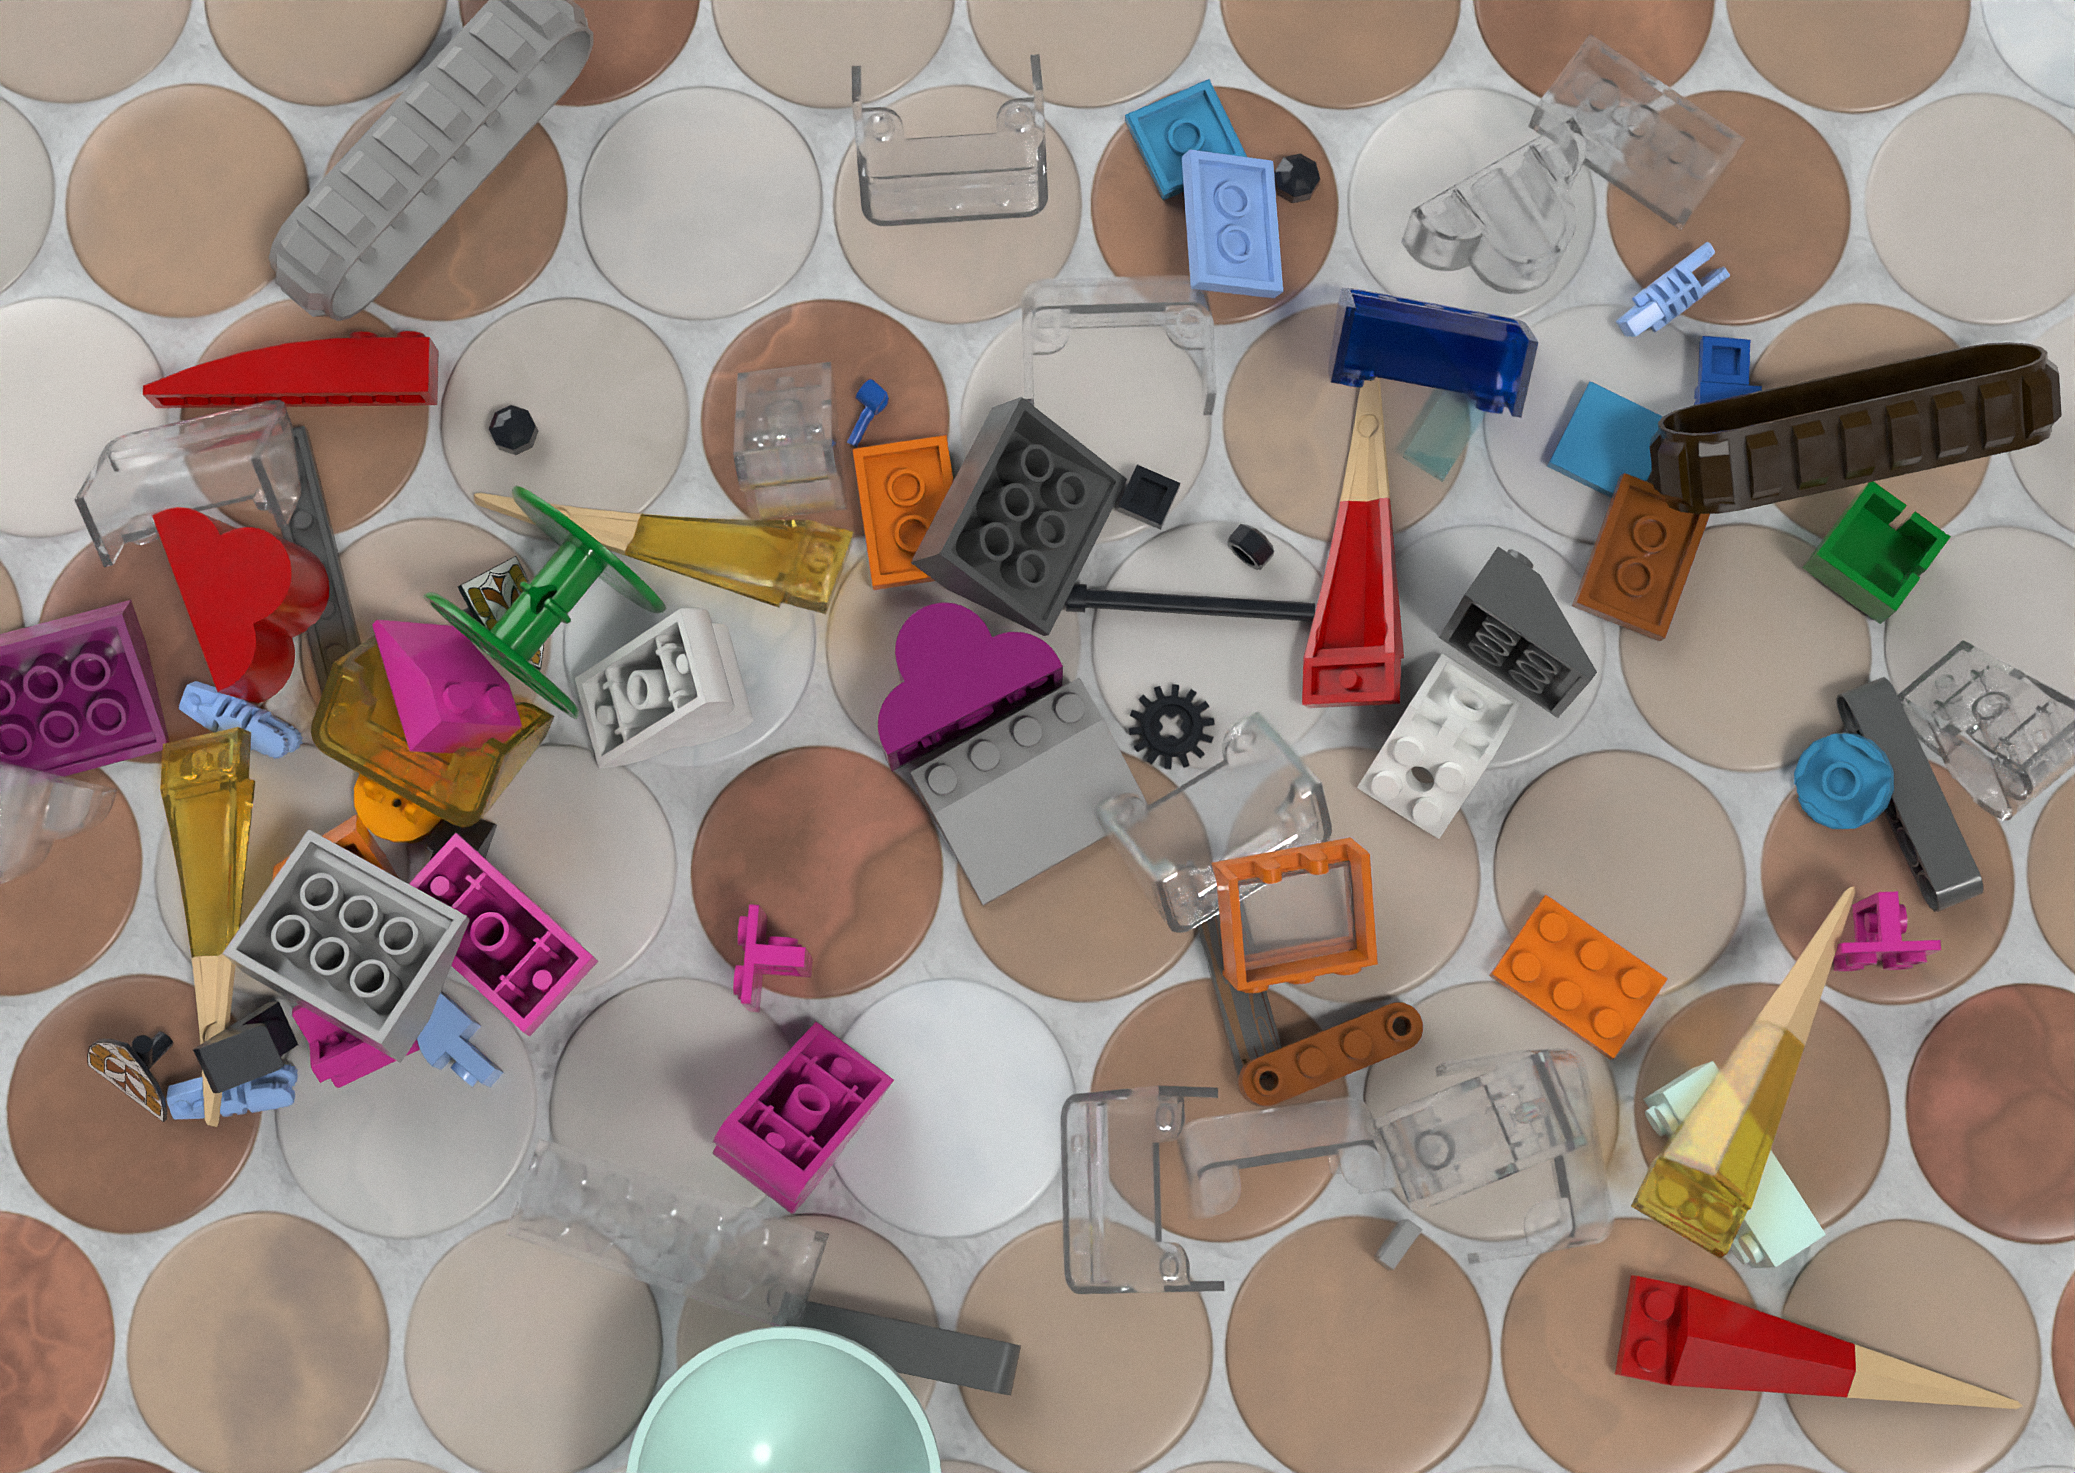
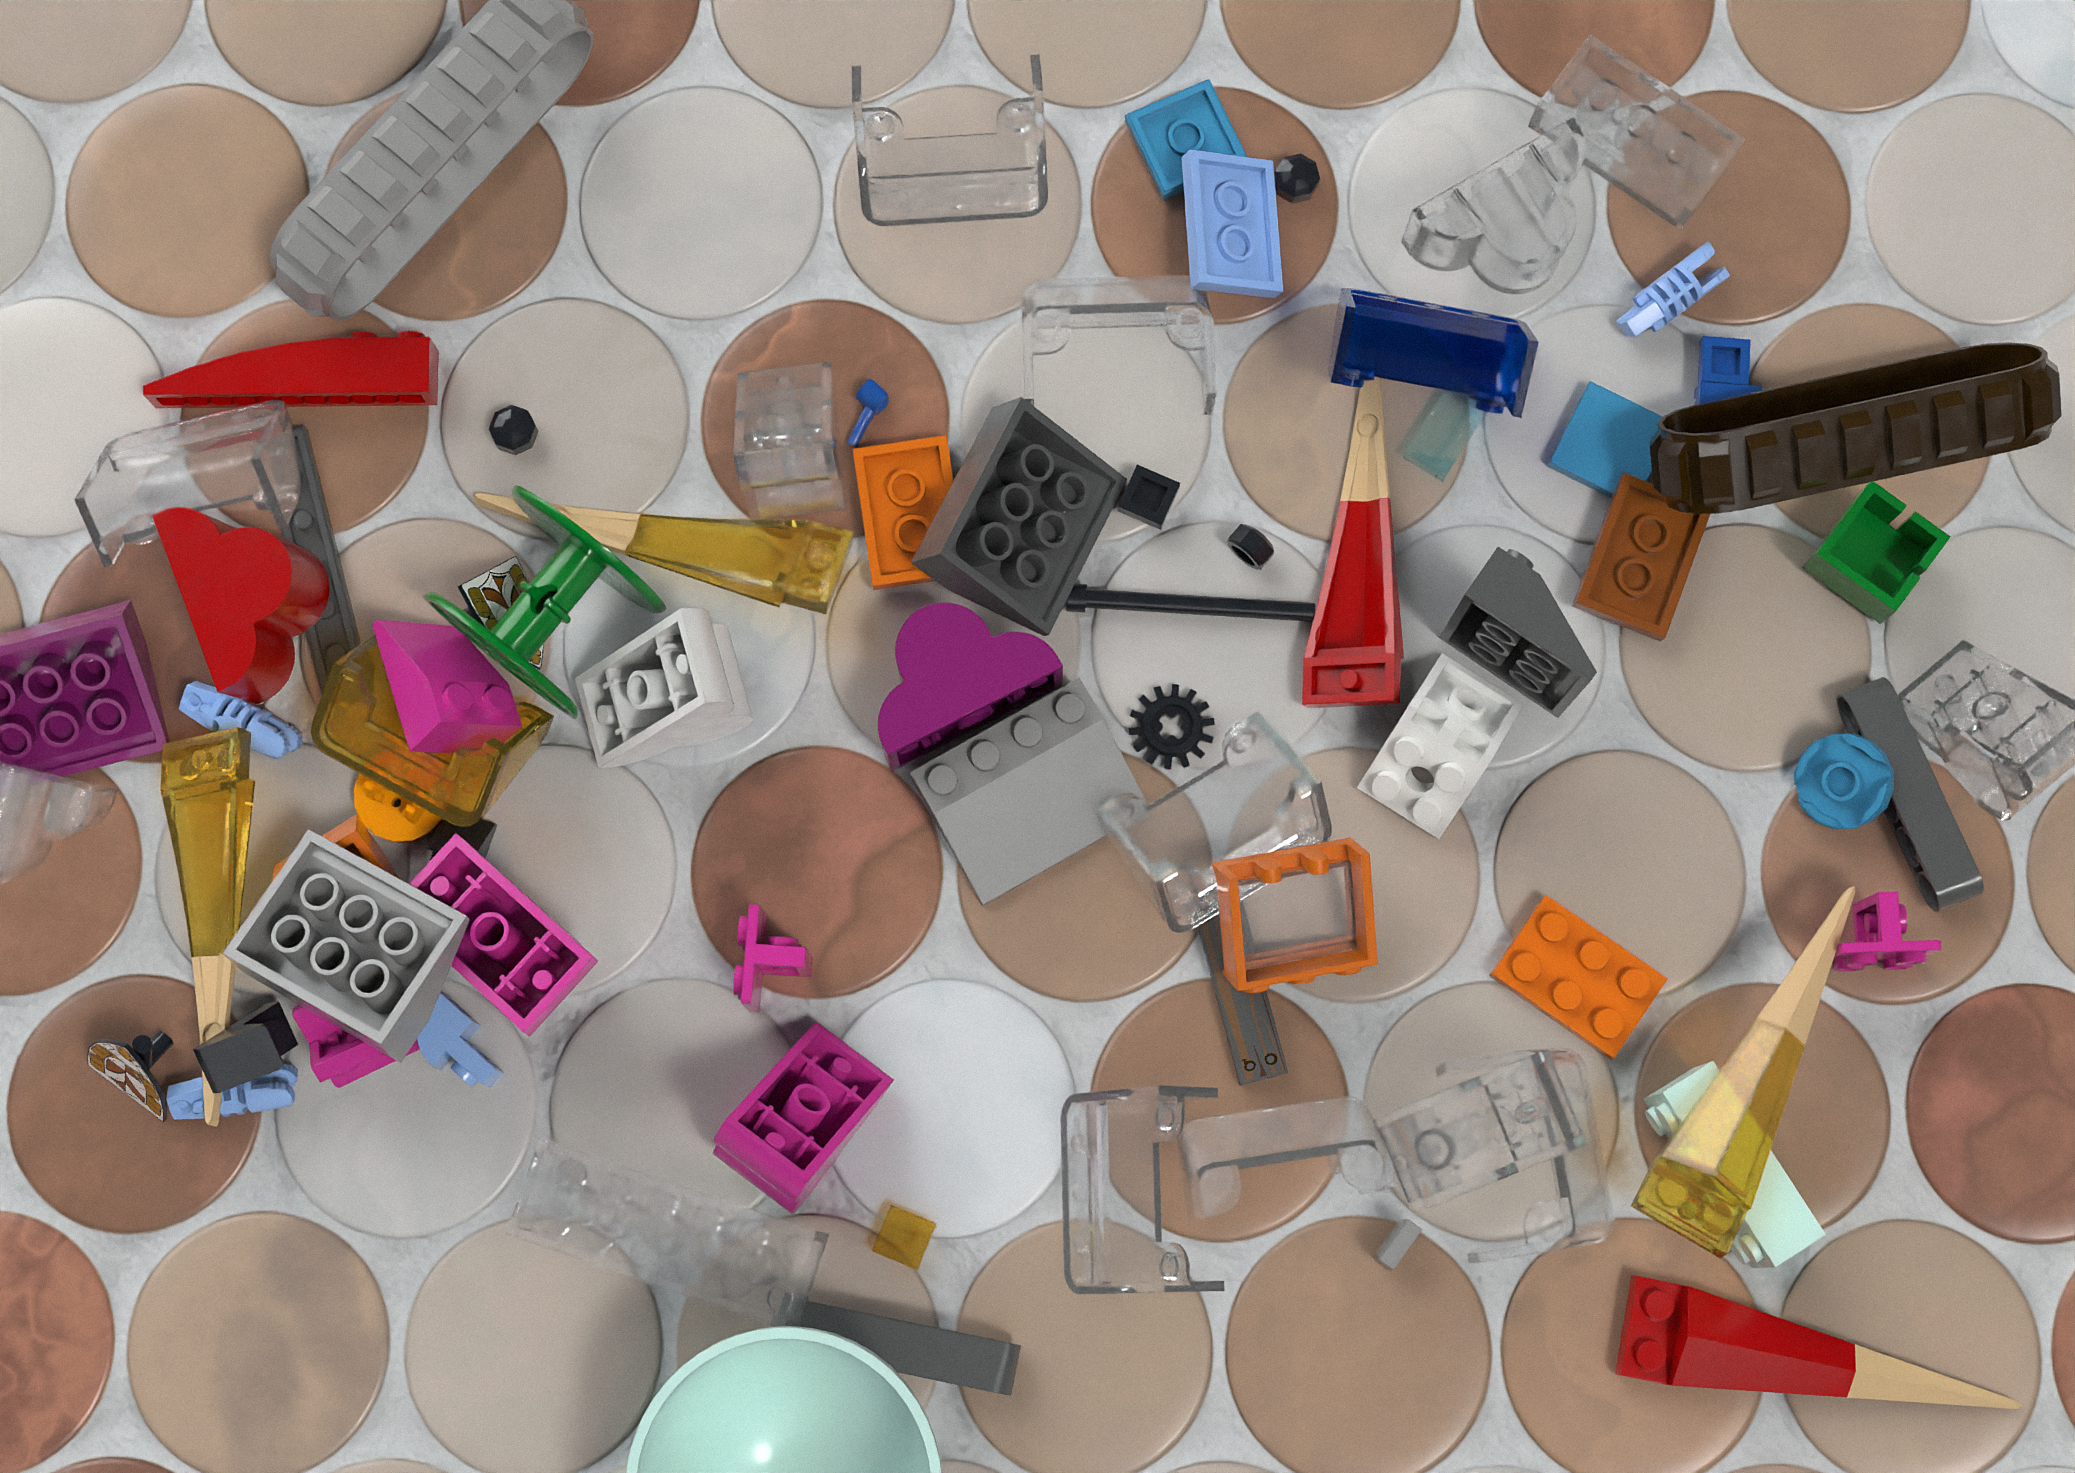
(904, 1237): none -> clear yellow tile
(1330, 1054): dark orange plate -> none

